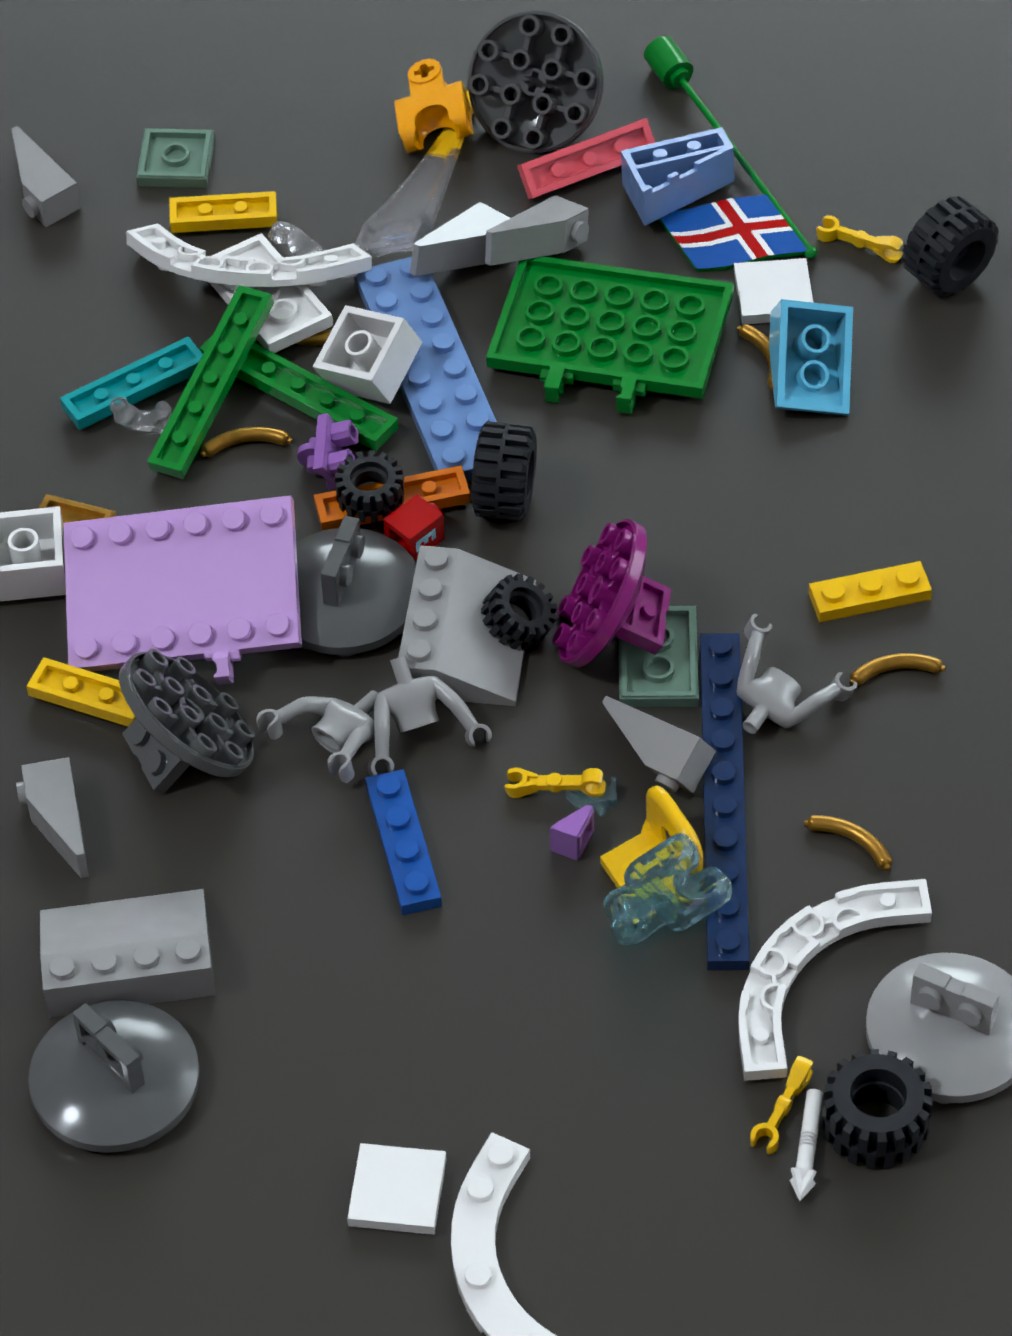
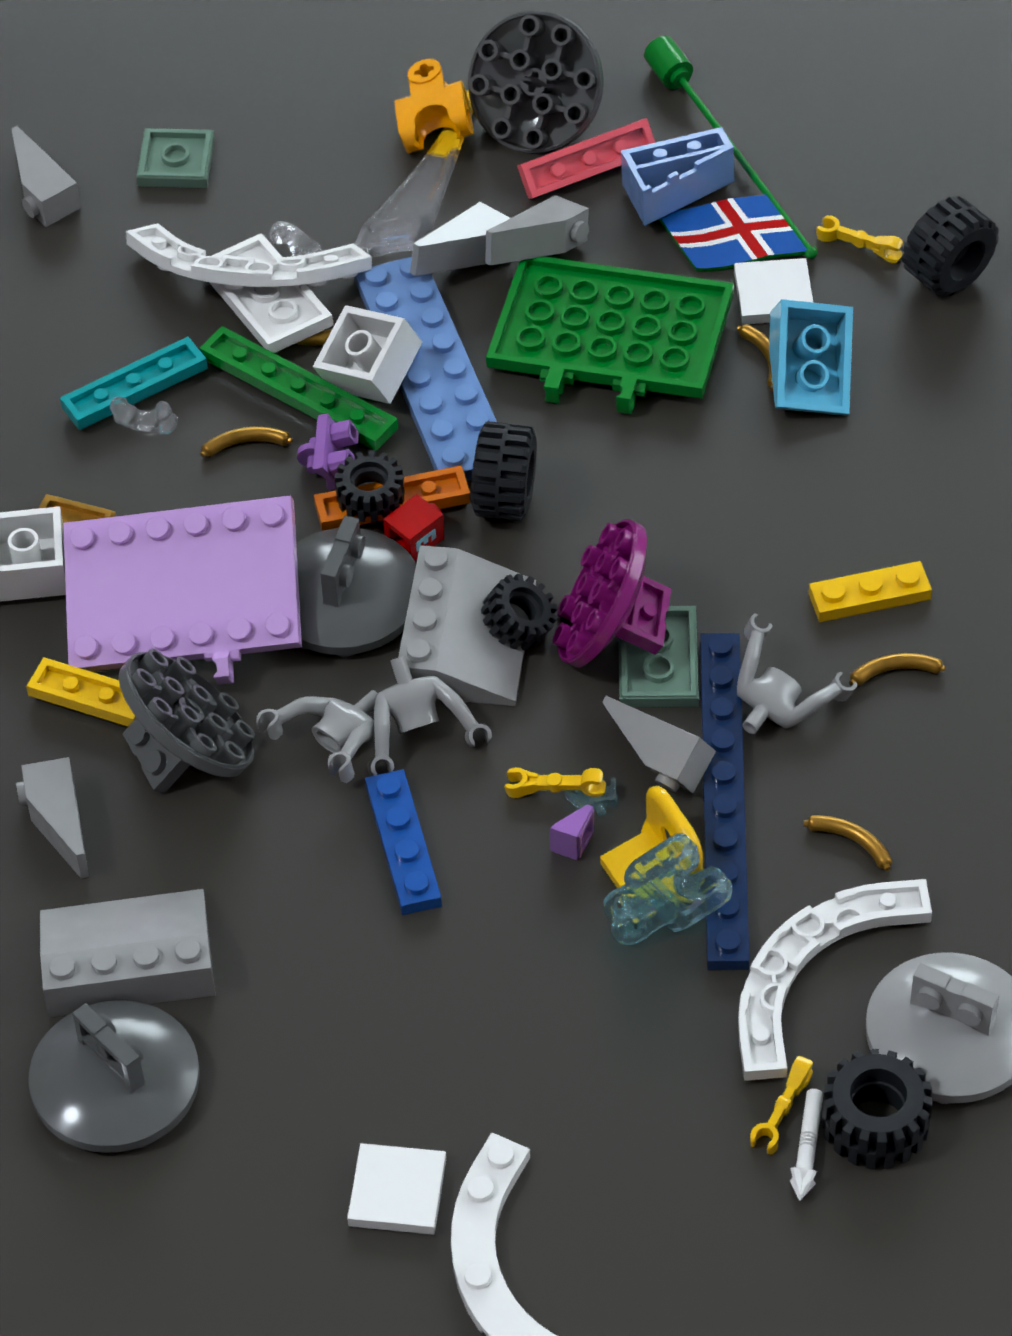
(210, 382): green plate -> none
(223, 212): yellow plate -> none

